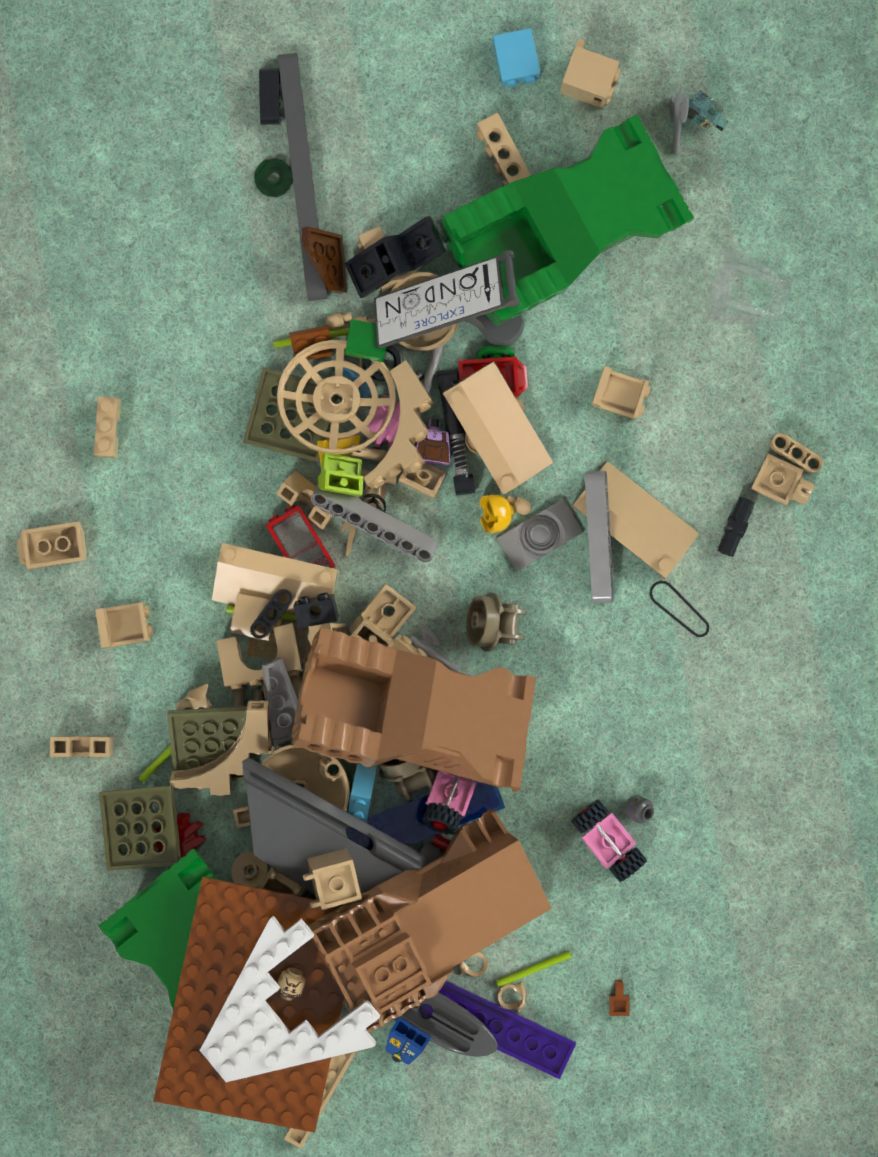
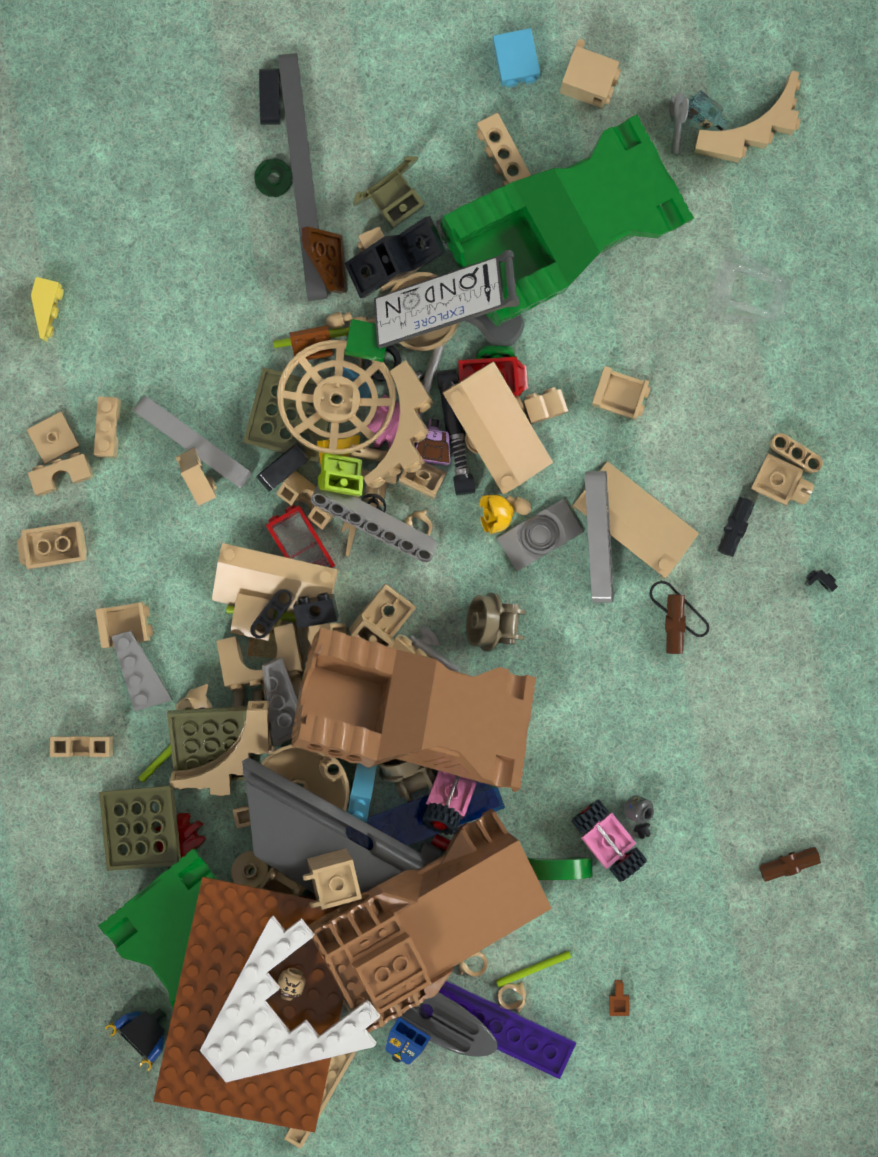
(43, 477): none -> tan arch
(45, 299): none -> light yellow slope
(53, 437): none -> tan plate
(139, 674): none -> light grey wing
(142, 1033): none -> black torso
(189, 439): none -> light grey beam
(200, 486): none -> tan piece
(283, 466): none -> black beam
(393, 195): none -> olive piece
(422, 516): none -> tan piece
(545, 406): none -> tan brick
(562, 868): none -> green arch
(642, 829): none -> black piece
(675, 624): none -> reddish brown piece
(730, 143): none -> tan arch
(790, 864): none -> reddish brown piece
(824, 579): none -> black bracket

